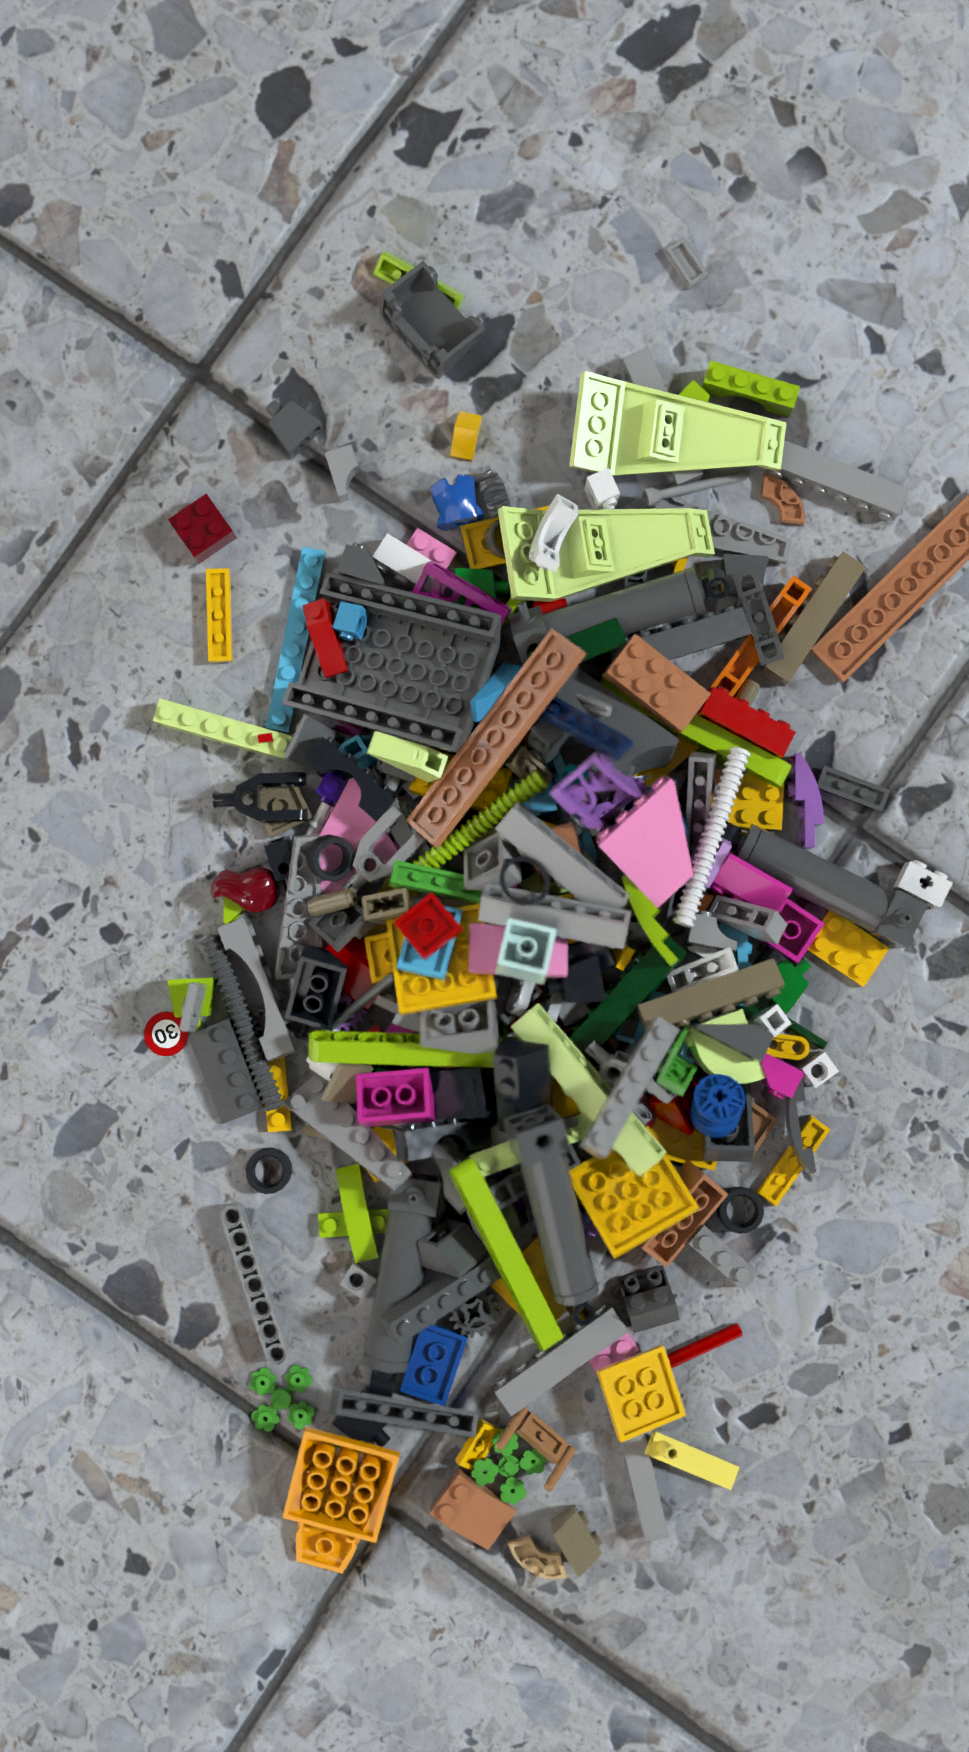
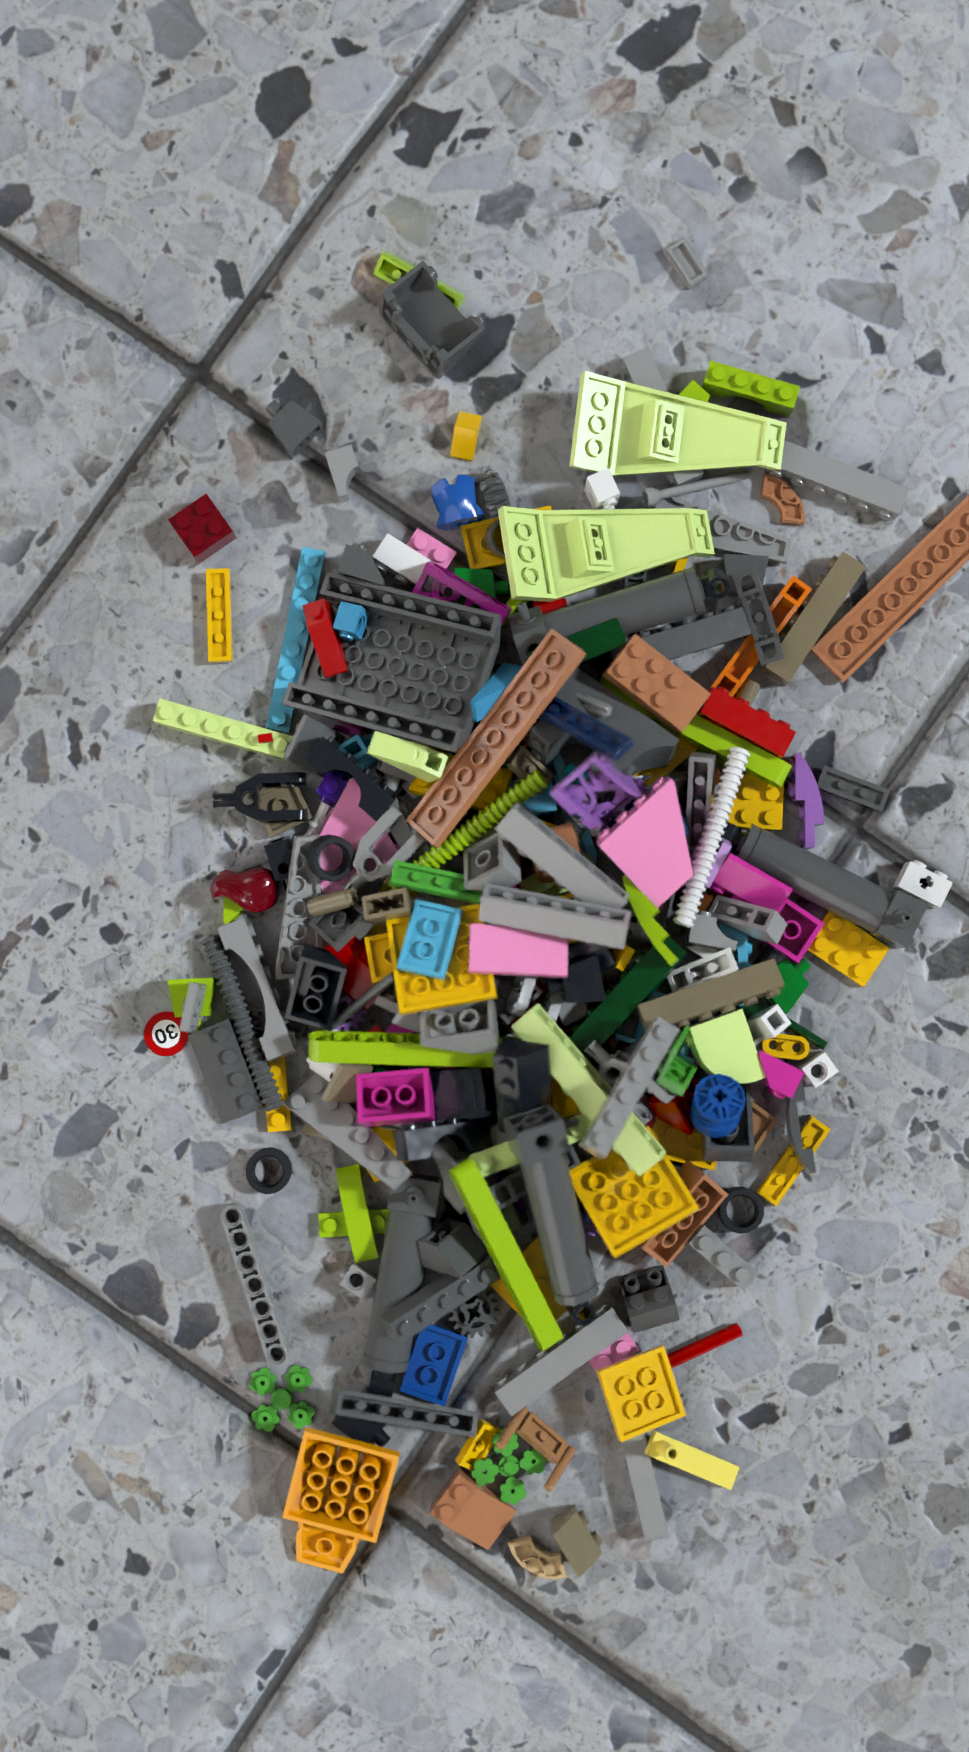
(428, 926): red plate -> none
(513, 898): black tyre -> none
(525, 951): light aqua brick -> none
(551, 532): white arch -> none
(743, 1038): dark grey slope -> none

